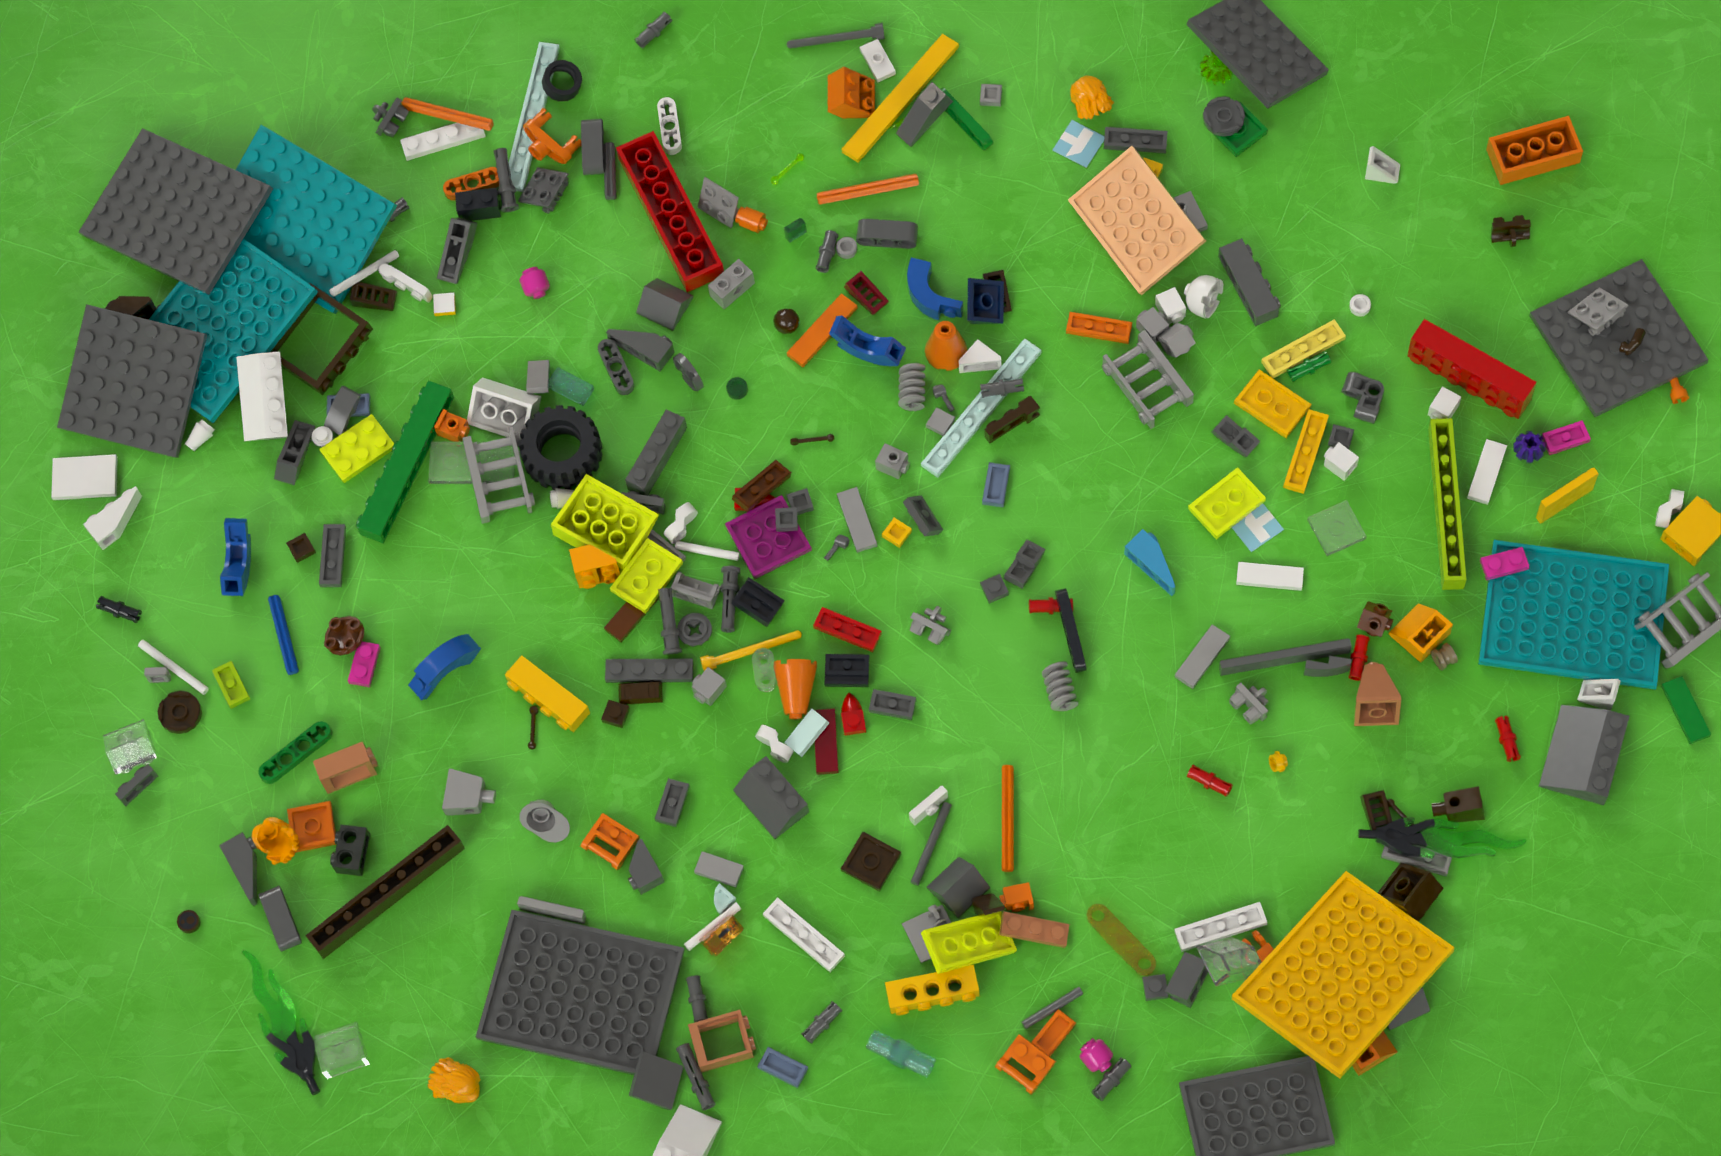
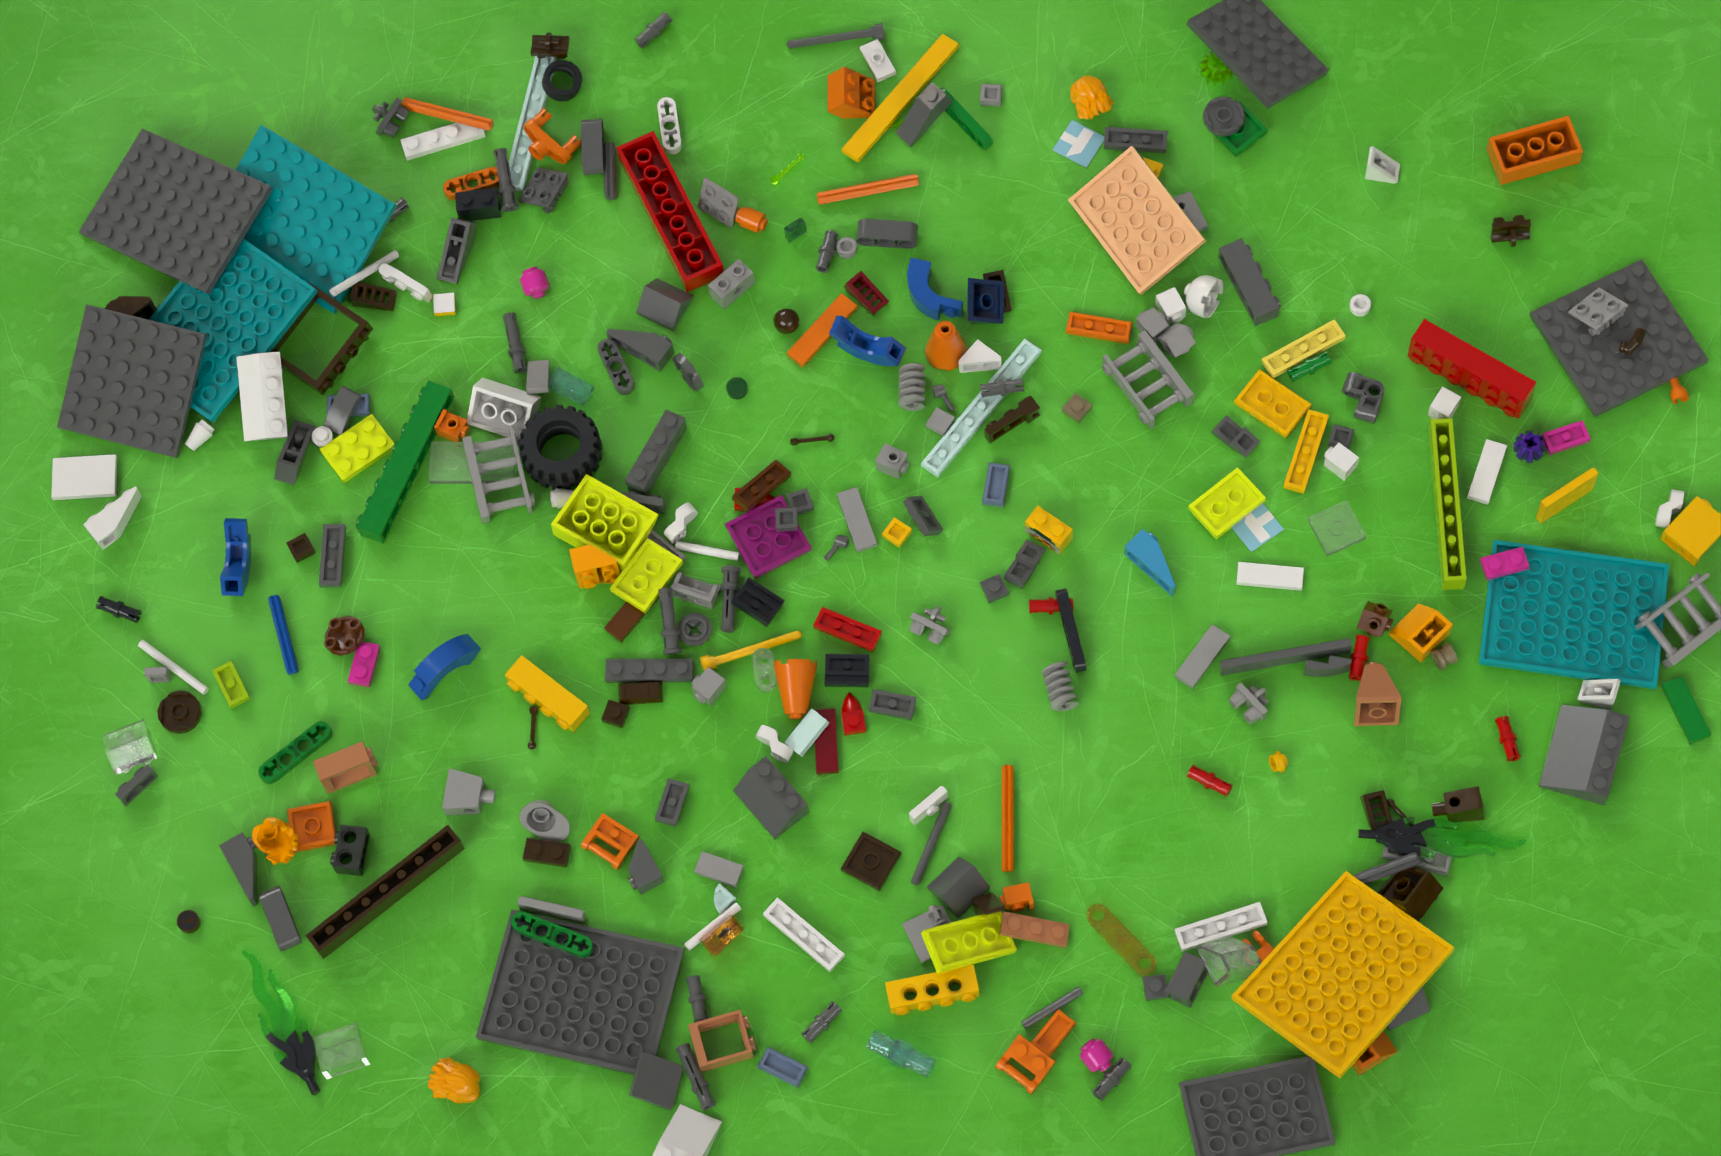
(516, 350): none -> dark grey pin
(546, 852): none -> dark brown plate
(550, 46): none -> dark brown hips
(553, 931): none -> green beam
(1048, 530): none -> yellow brick
(1076, 408): none -> dark tan plate
(1389, 868): none -> dark grey axle

